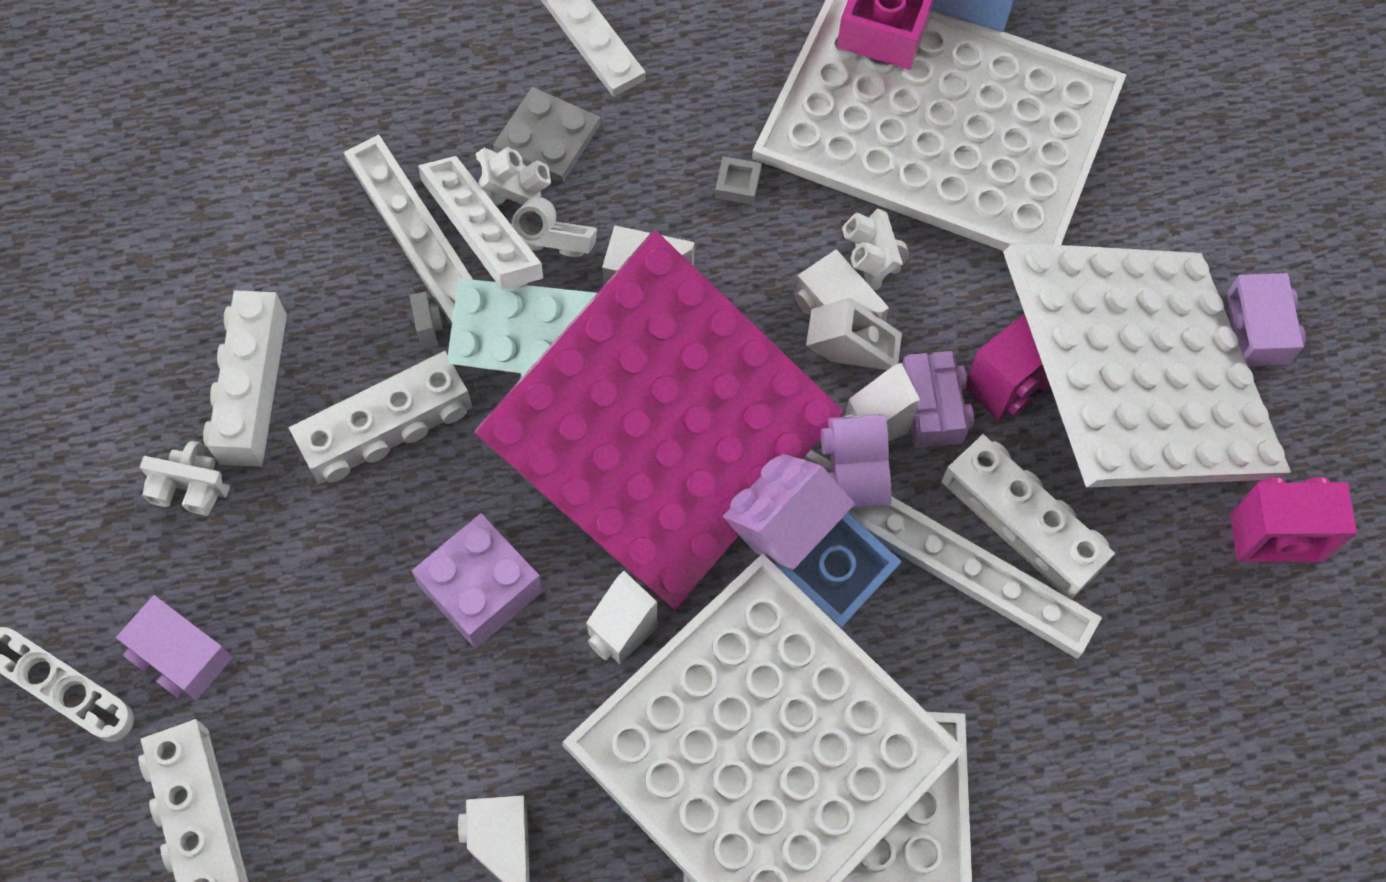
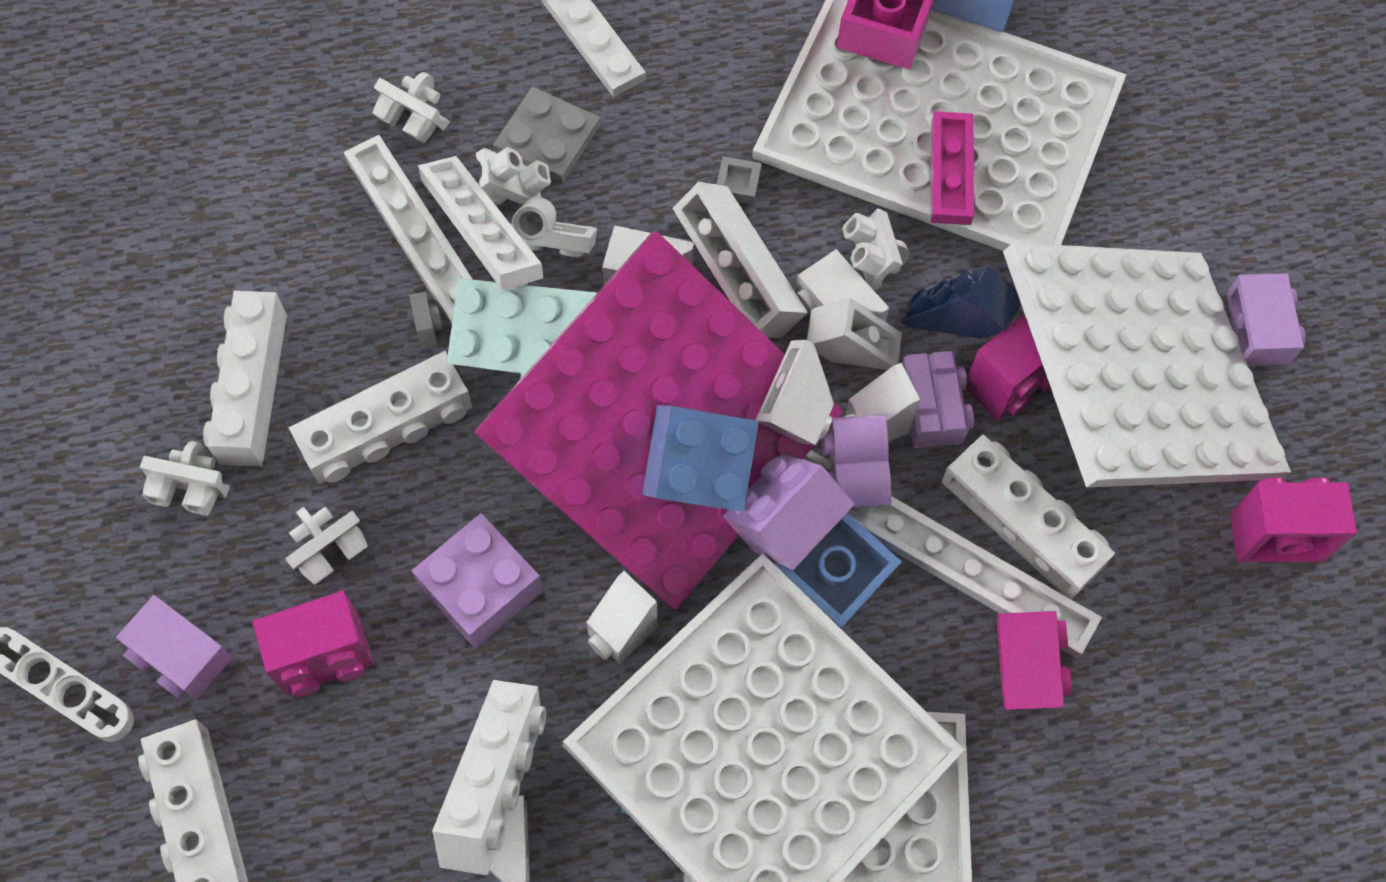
(309, 557): none -> white hips
(313, 644): none -> dark pink brick
(394, 101): none -> white hips
(489, 778): none -> white brick
(700, 458): none -> medium blue brick
(739, 259): none -> white brick
(798, 396): none -> white slope
(952, 168): none -> dark pink plate
(968, 306): none -> dark blue slope
(1031, 660): none -> dark pink brick

